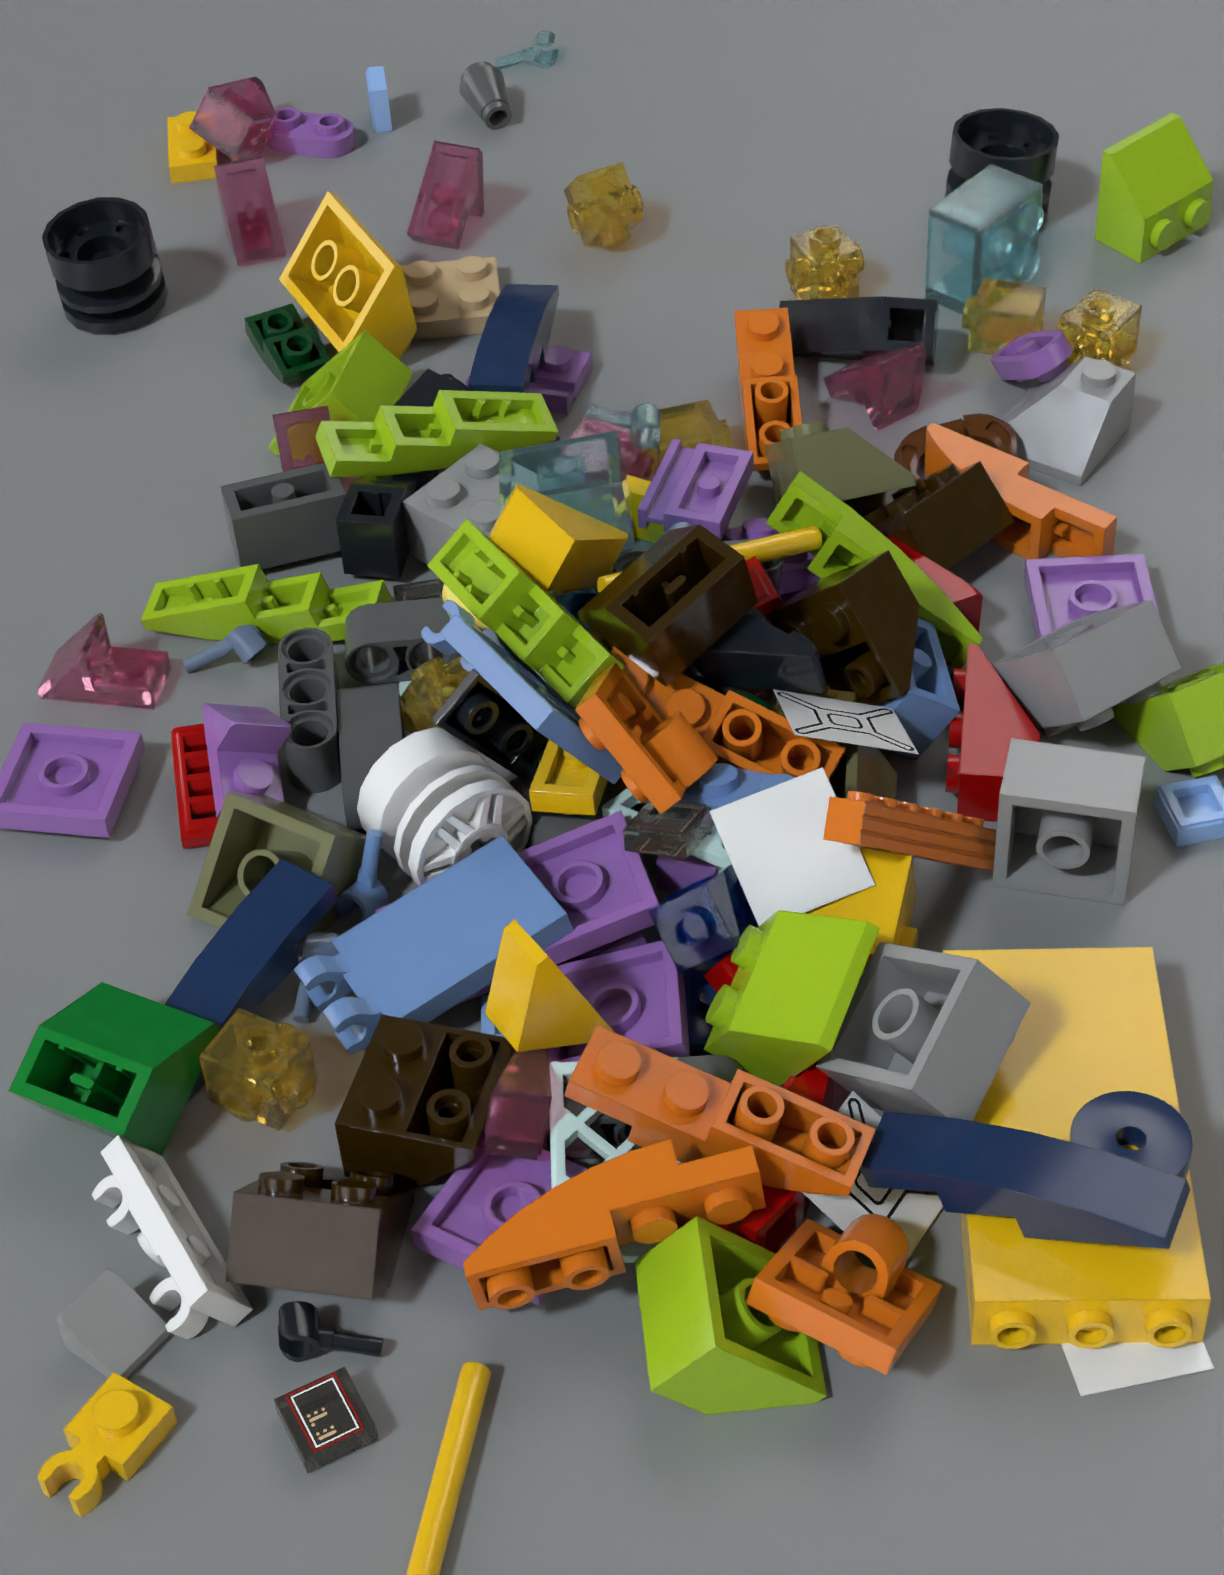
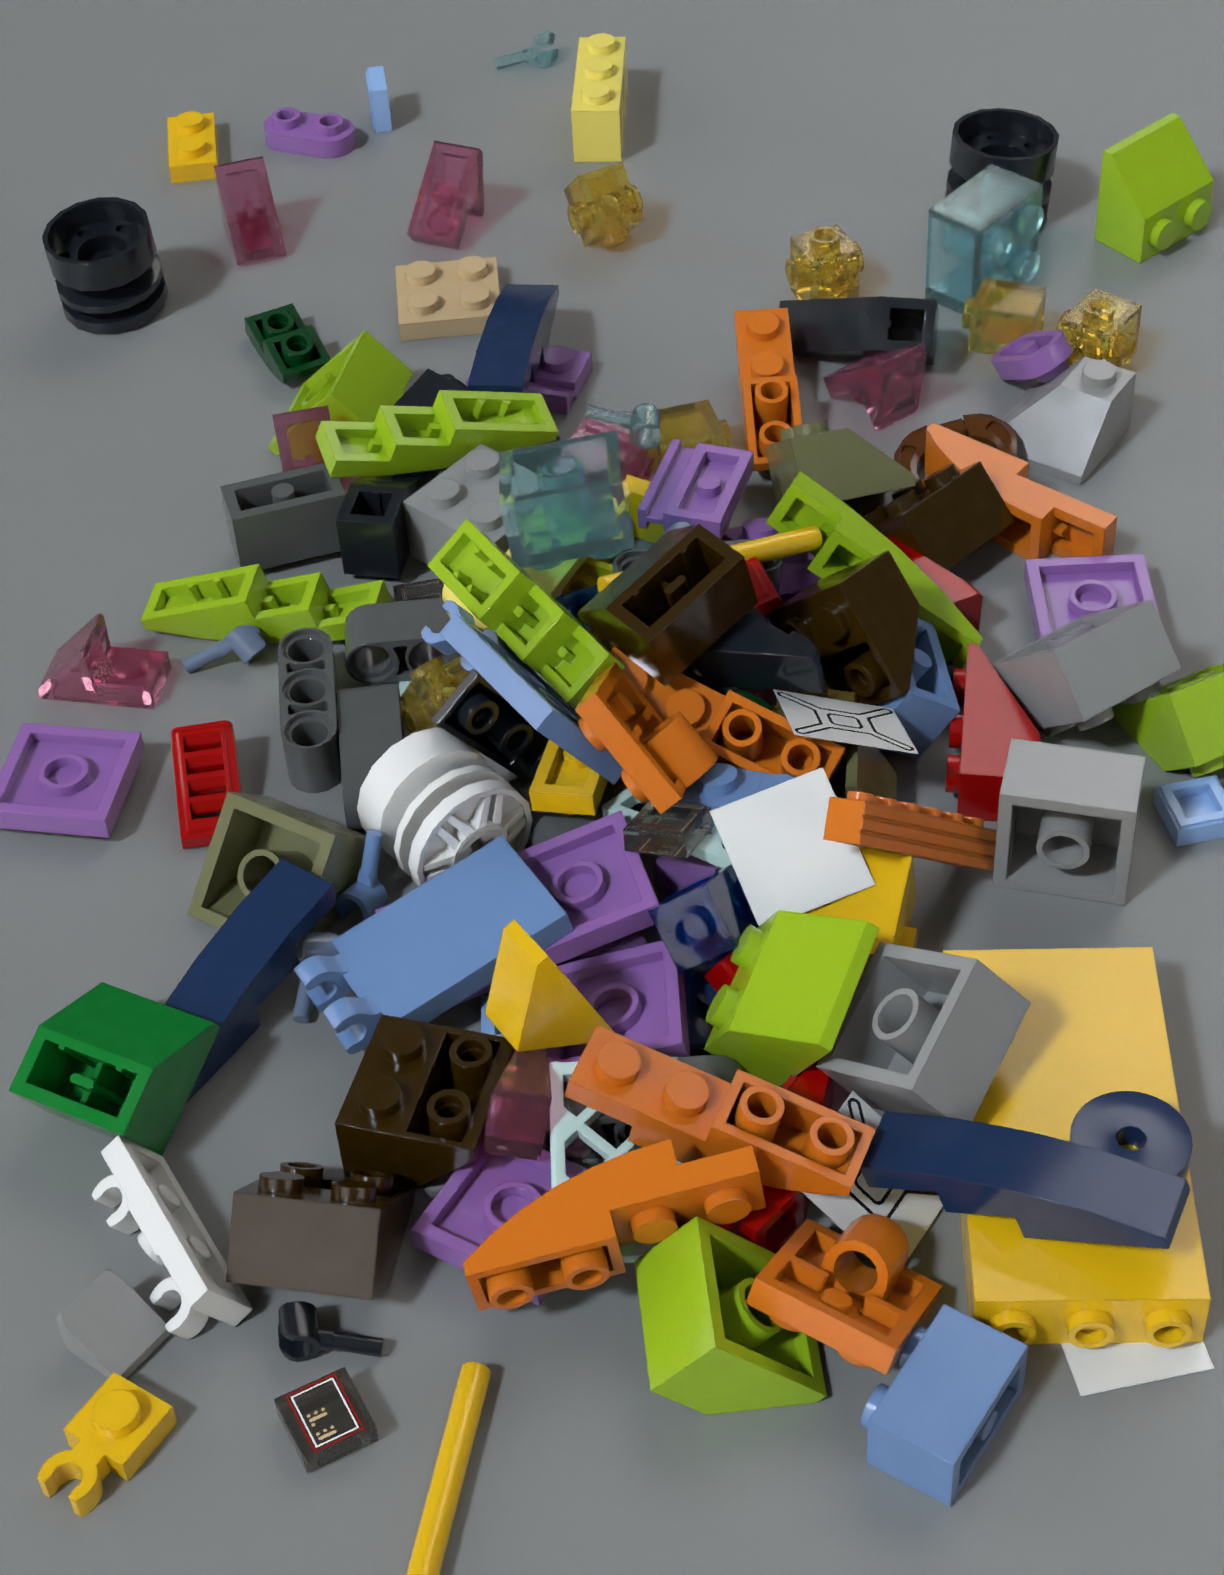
(236, 118): clear pink slope -> none
(243, 750): medium lavender slope -> none
(259, 1069): clear yellow brick -> none
(349, 281): yellow slope -> none
(486, 93): dark grey cone -> none
(556, 542): yellow slope -> none
(599, 99): none -> light yellow brick
(944, 1403): none -> medium blue brick

